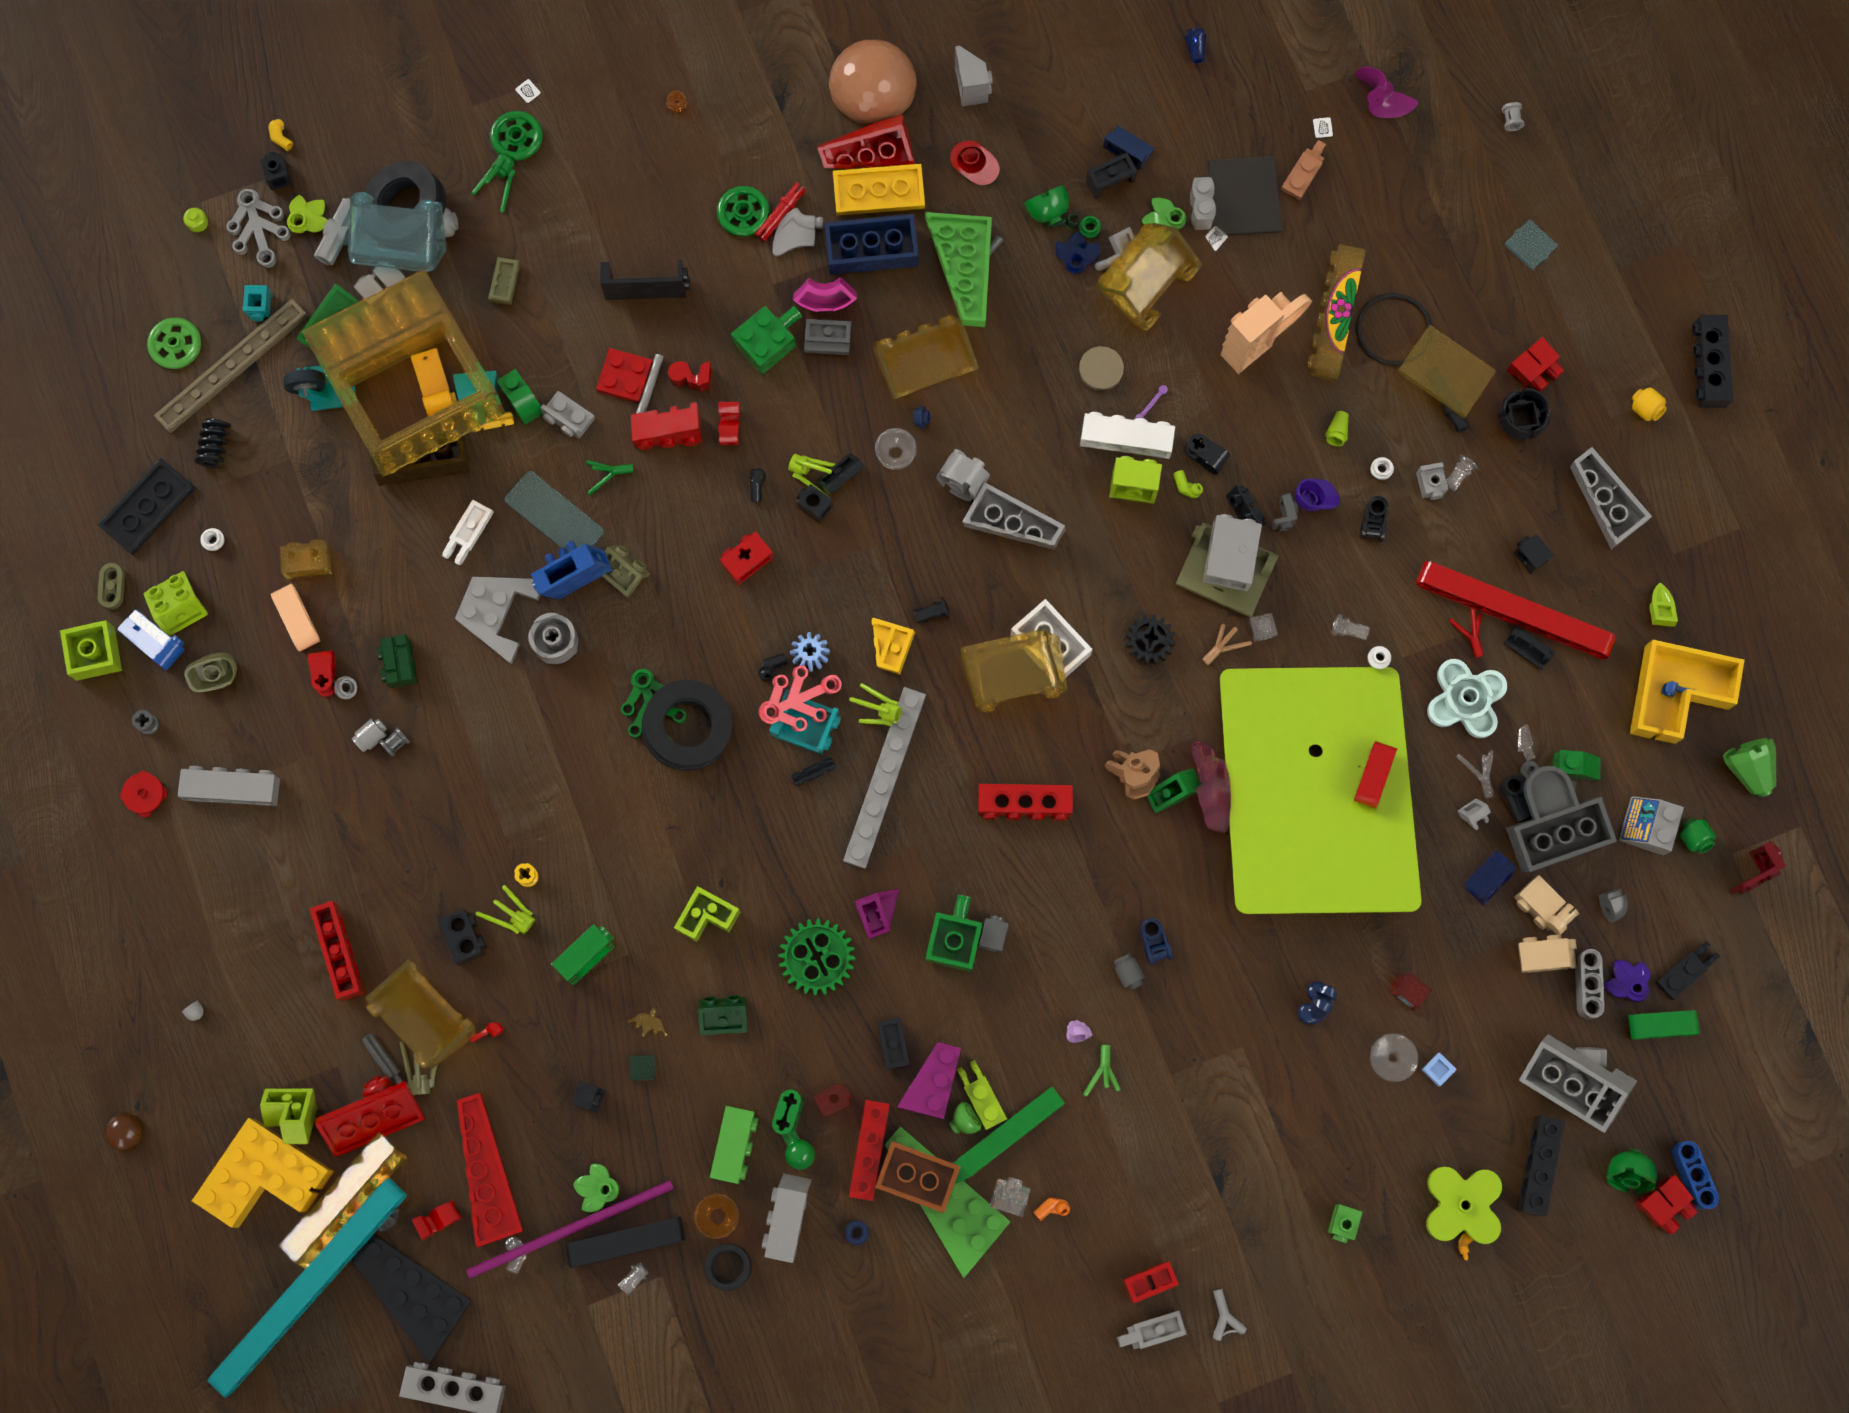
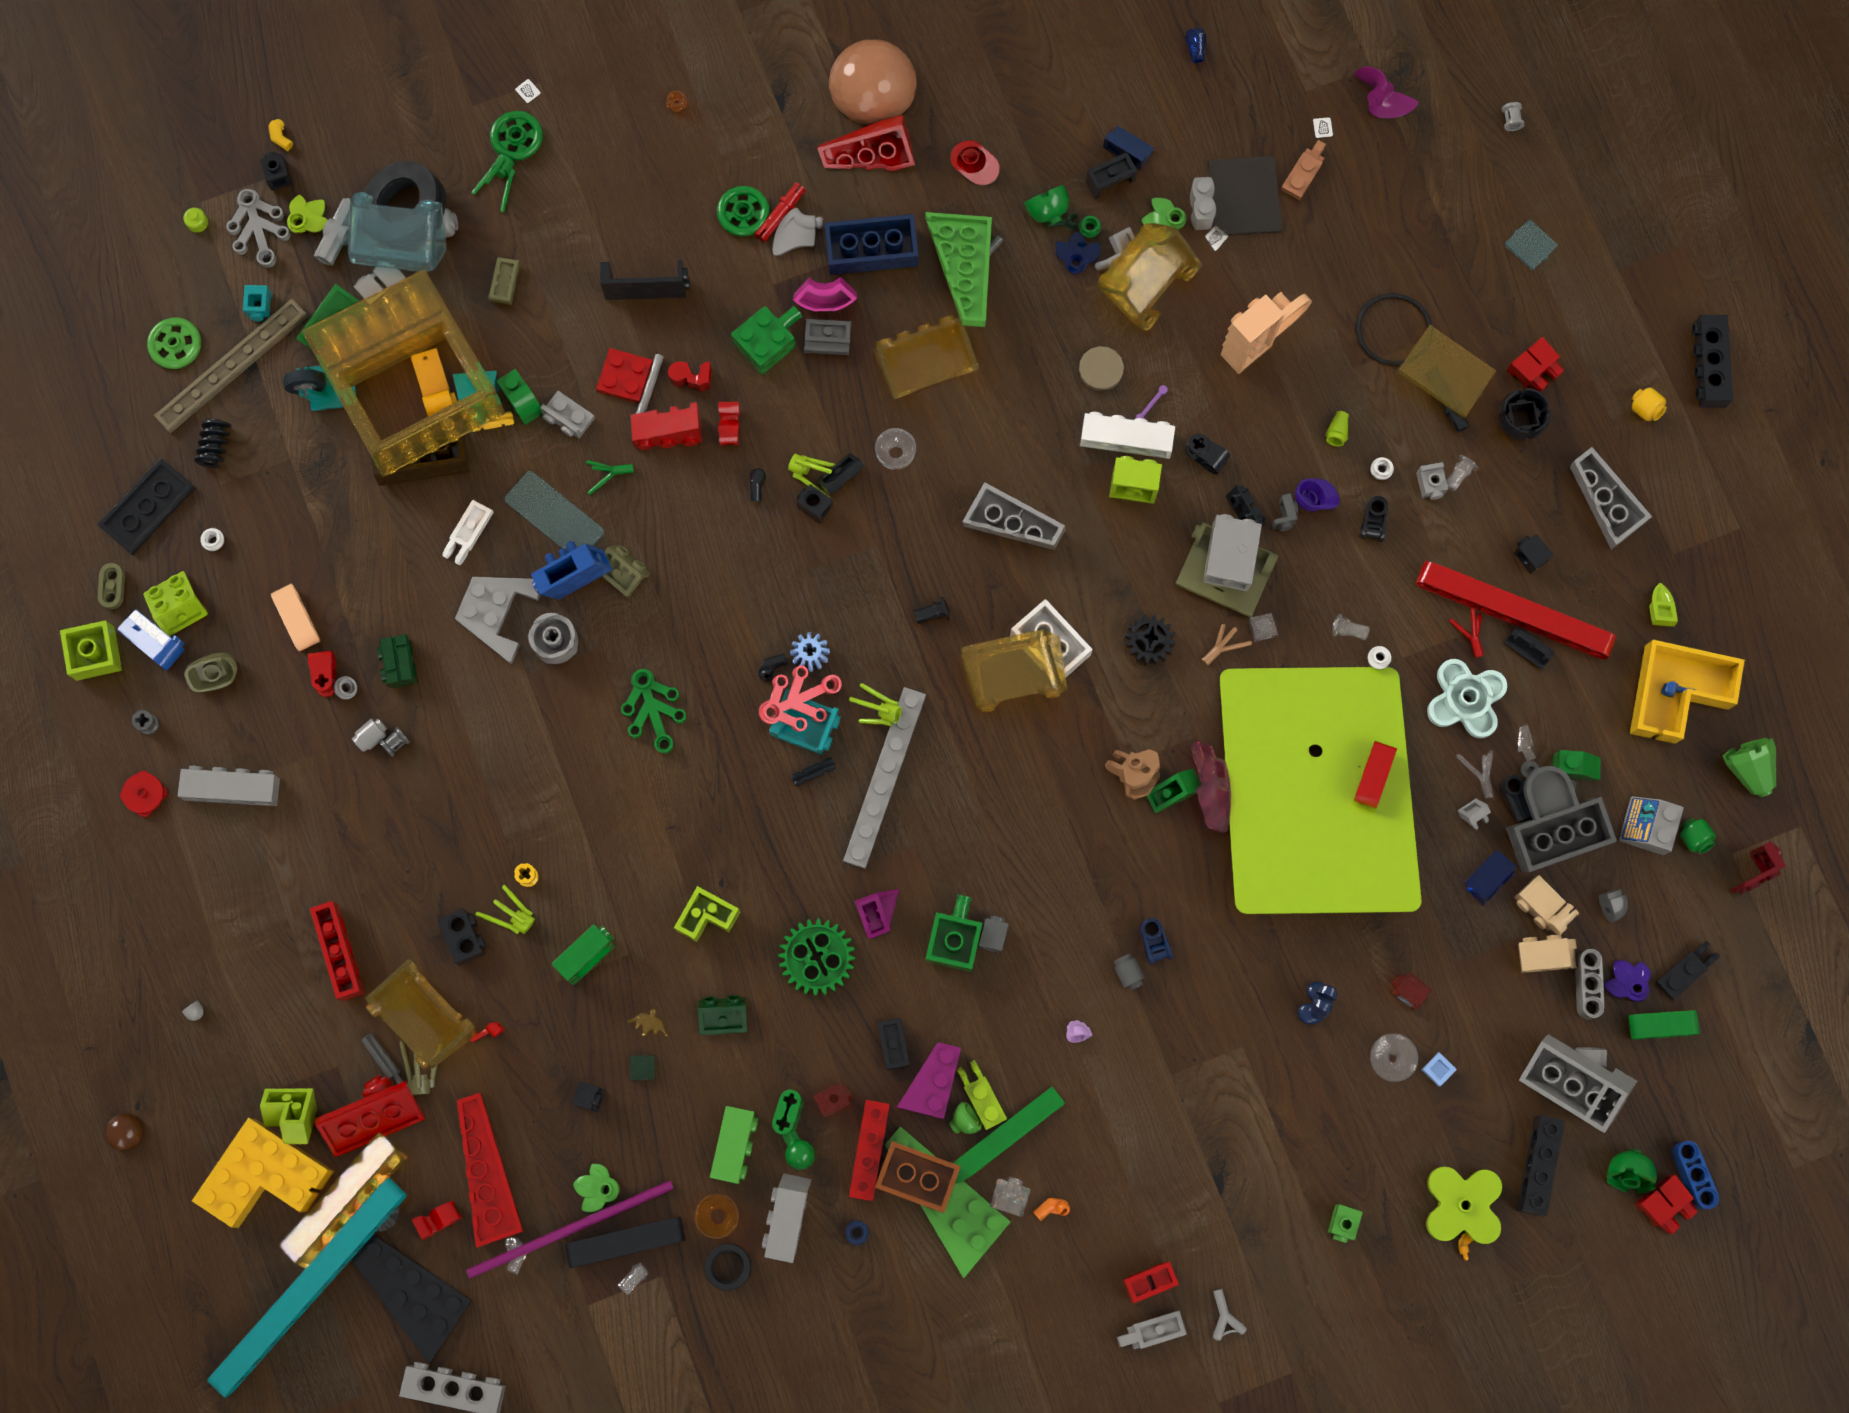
(306, 559): clear yellow brick -> none
(695, 694): black tyre -> none
(740, 568): red brick -> none
(878, 189): yellow plate -> none
(891, 645): yellow wing -> none
(921, 417): dark blue plate -> none
(963, 475): light grey brick -> none
(972, 78): light grey slope -> none
(1060, 794): red brick -> none
(1106, 1069): bright green plant -> none
(1186, 488): lime arm -> none
(1337, 312): brick -> none

